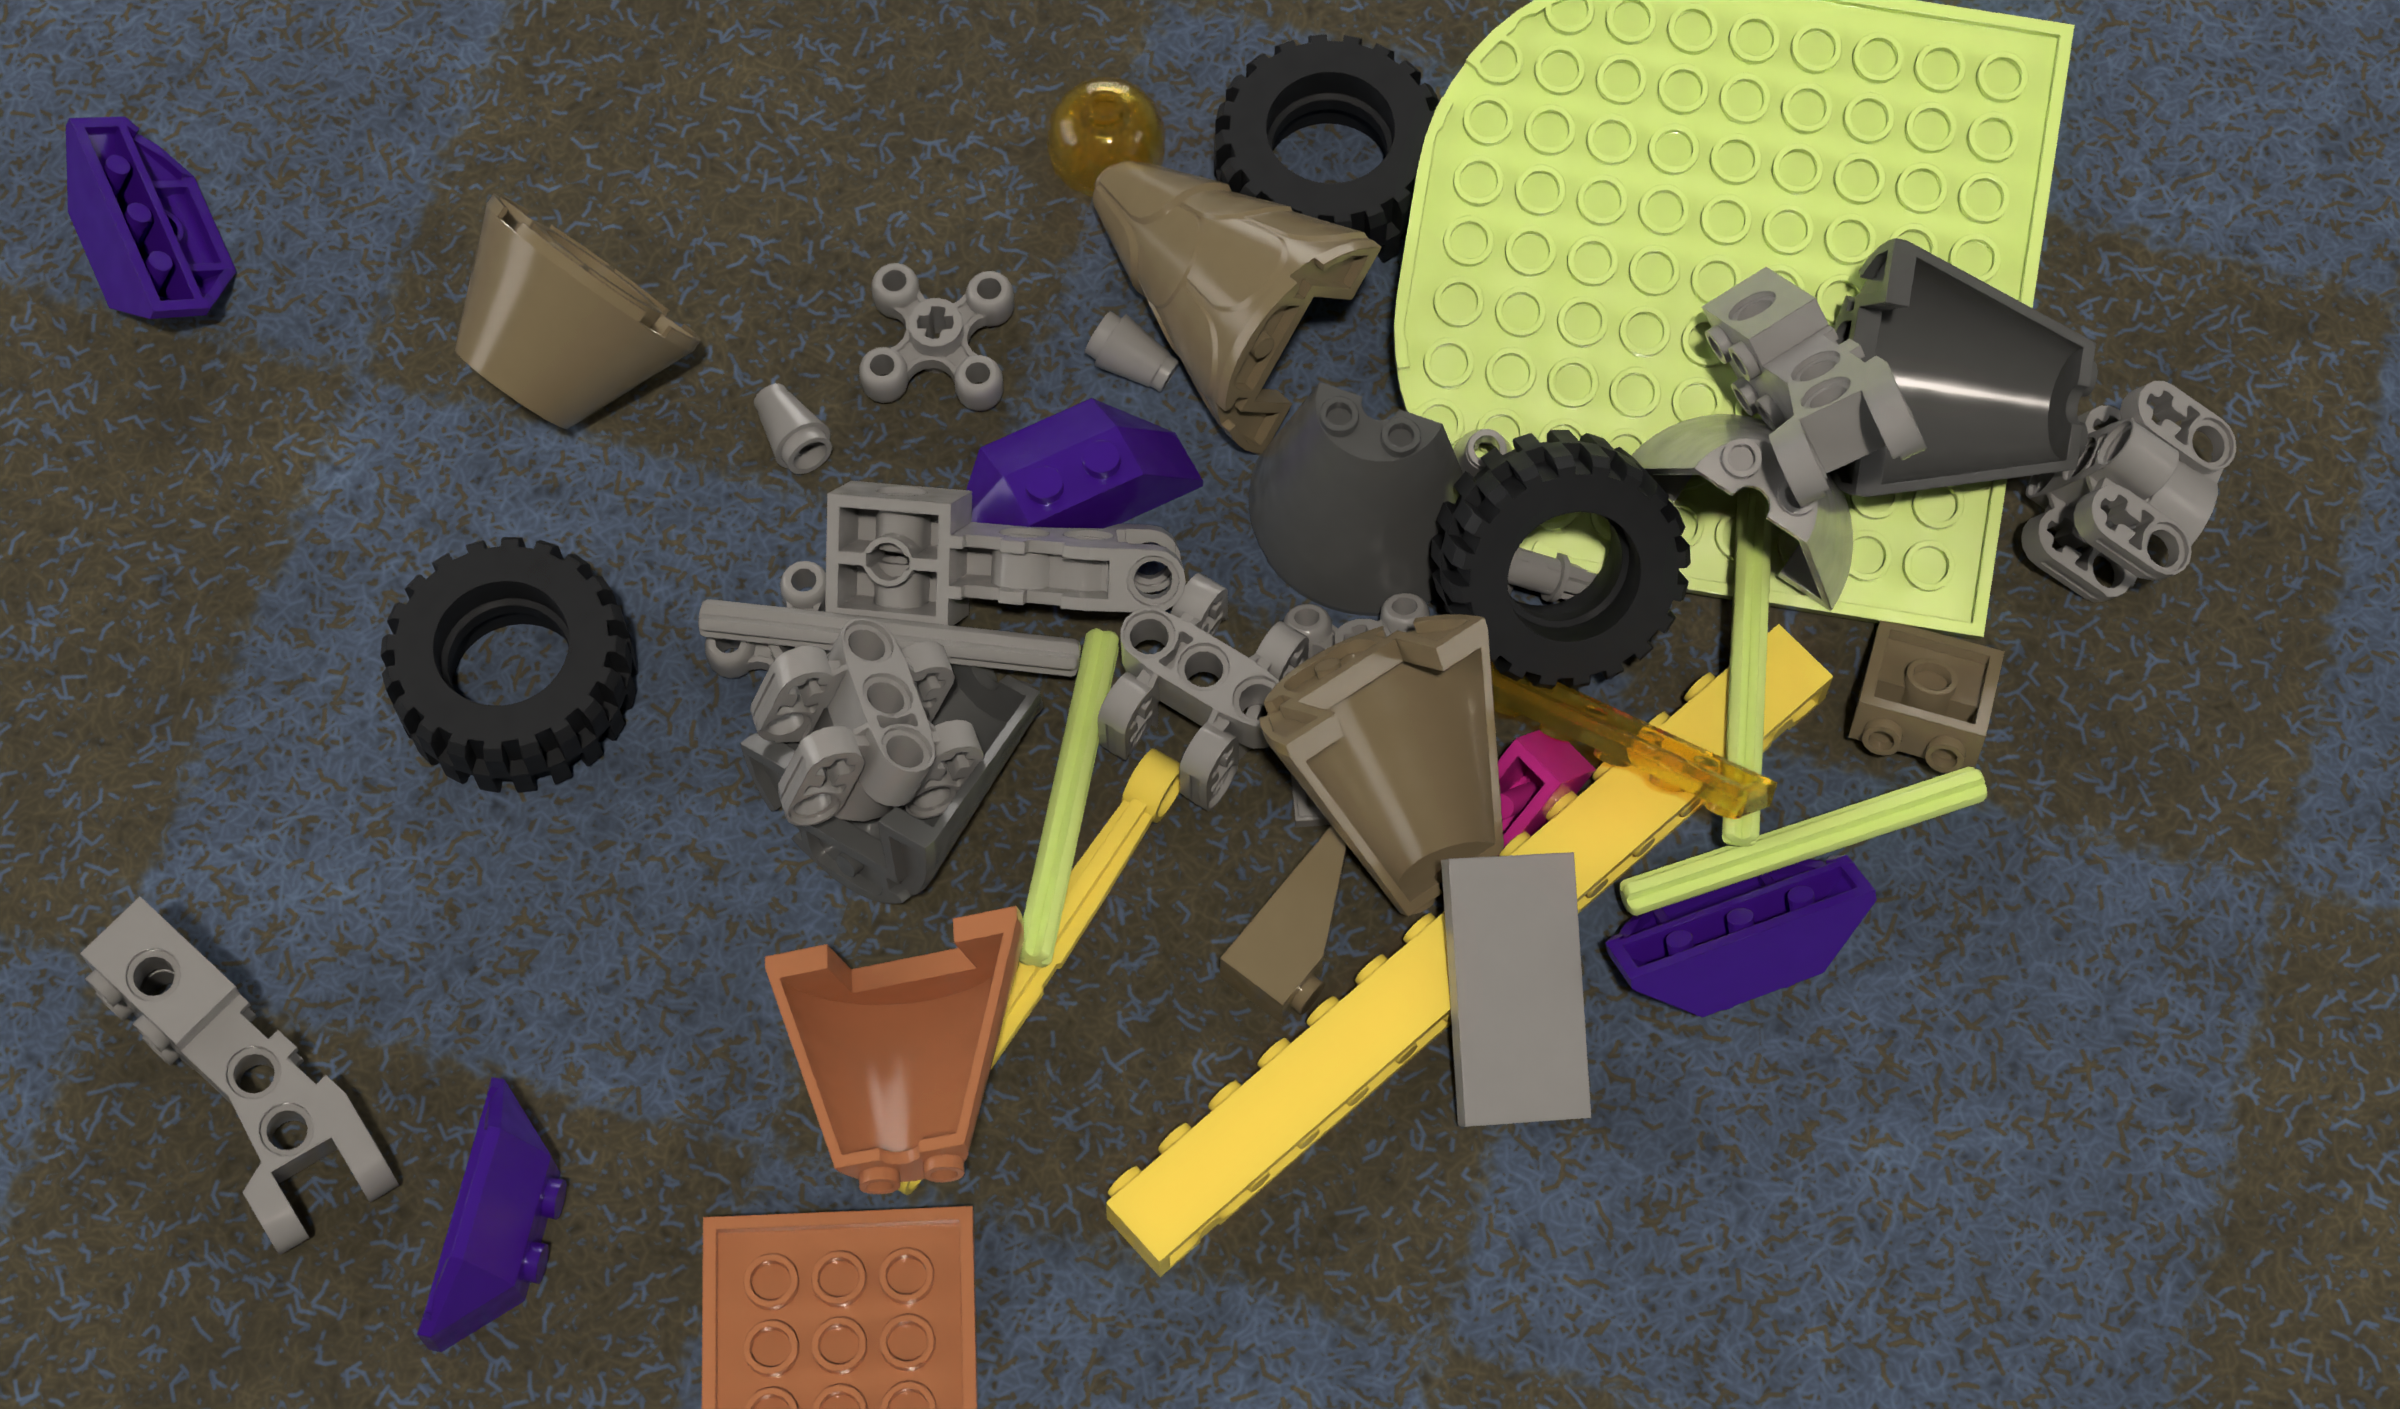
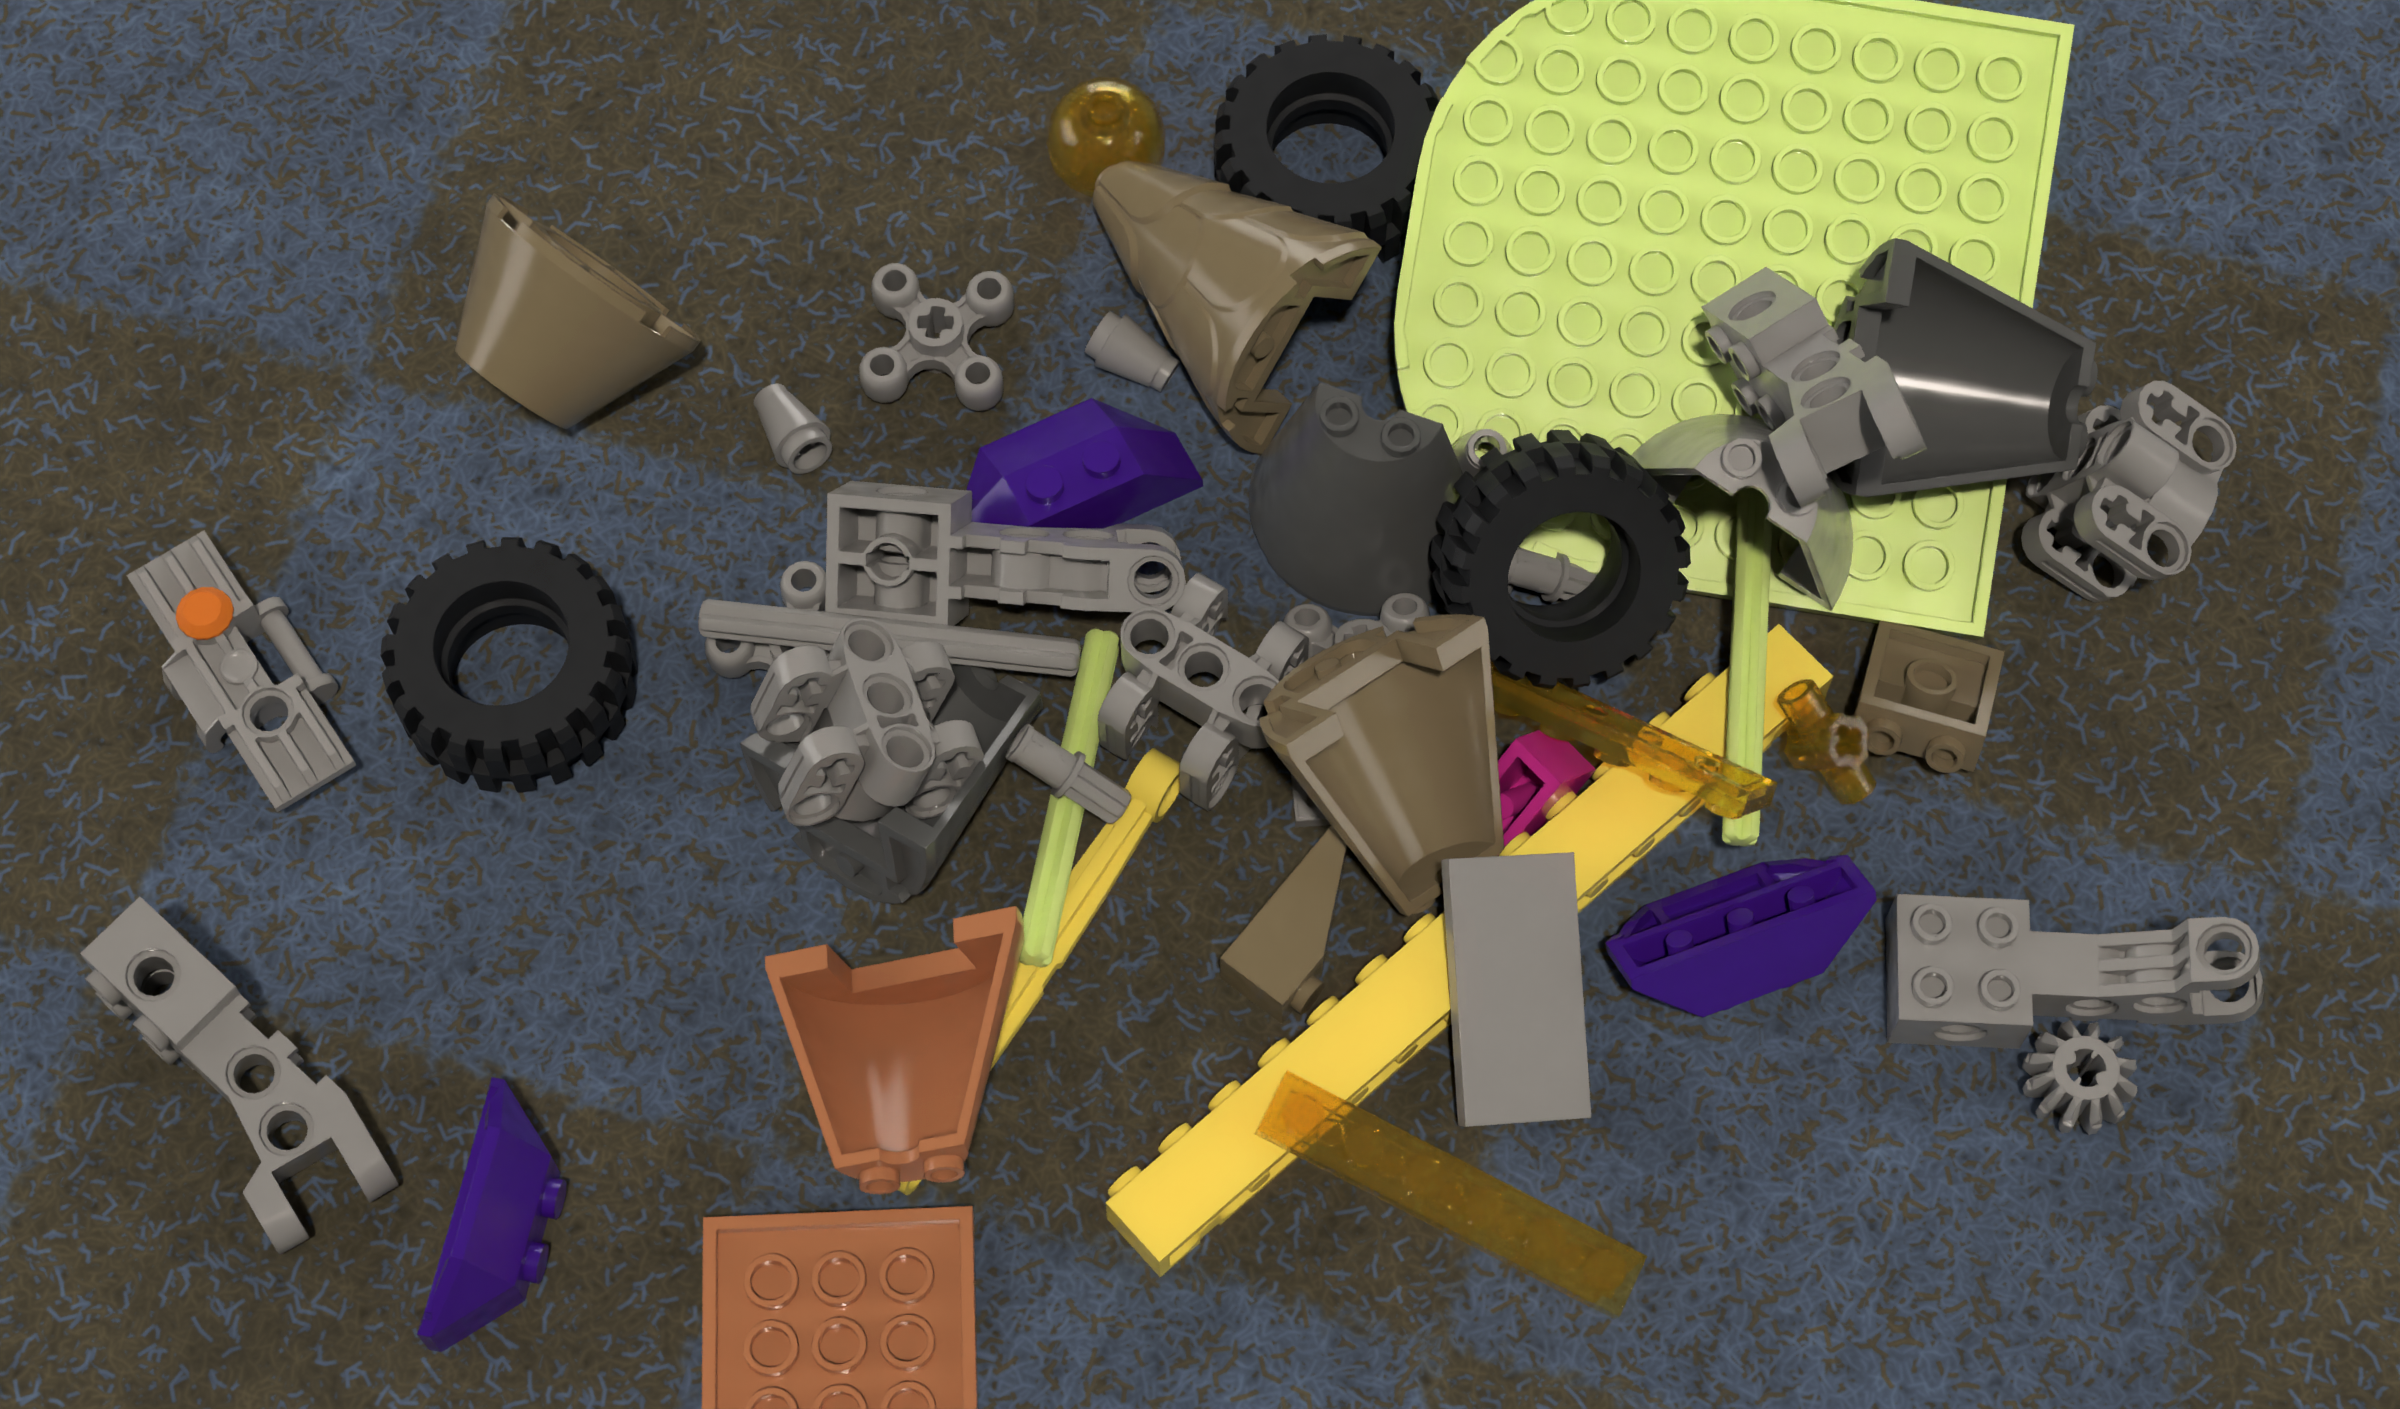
(142, 222): dark purple wedge -> none
(223, 682): none -> light grey piece
(1068, 774): none -> light grey axle
(1450, 1195): none -> clear yellow plate
(1803, 840): yellowish green axle -> none
(1826, 741): none -> clear yellow axle
(1979, 975): none -> light grey brick
(2096, 1058): none -> light grey gear

